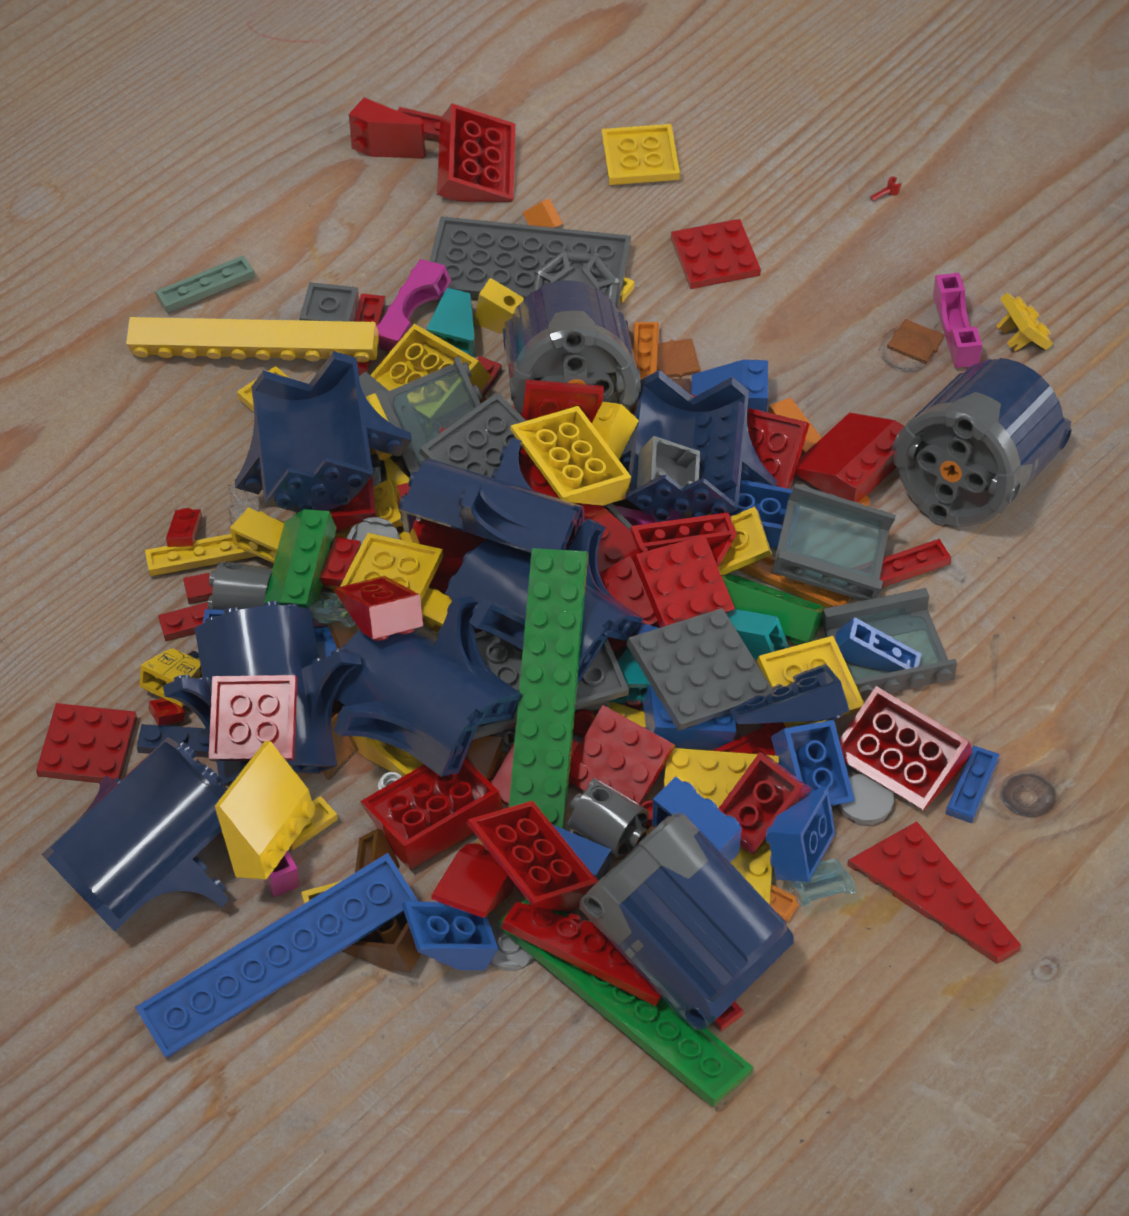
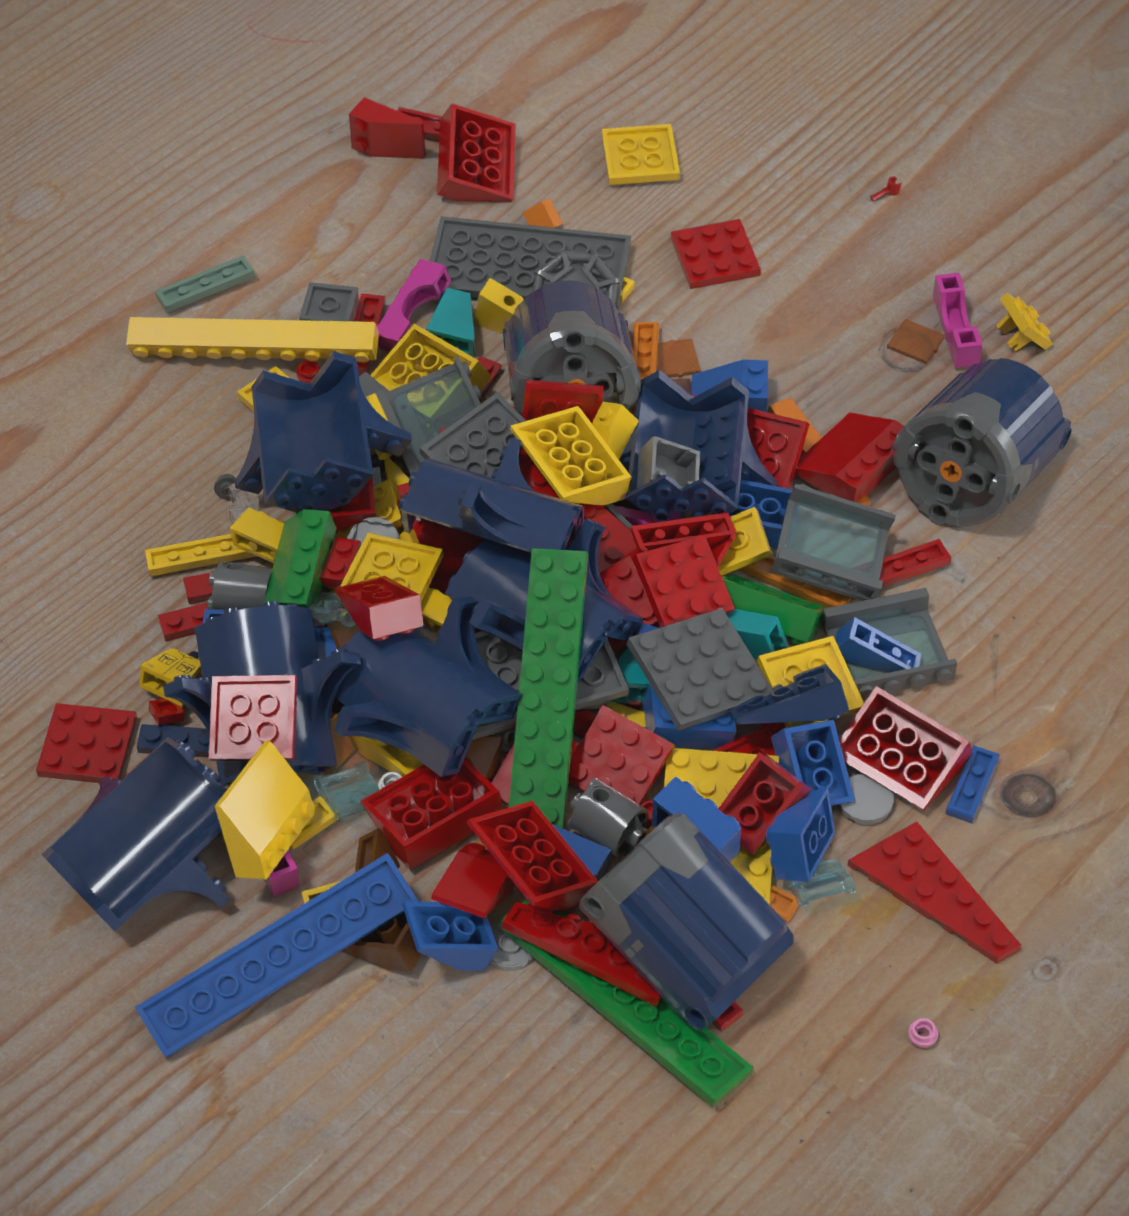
(184, 527): red plate -> none
(222, 482): none -> dark grey plate
(307, 371): none -> red plate
(346, 800): none -> clear light blue plate
(926, 1026): none -> bright pink plate

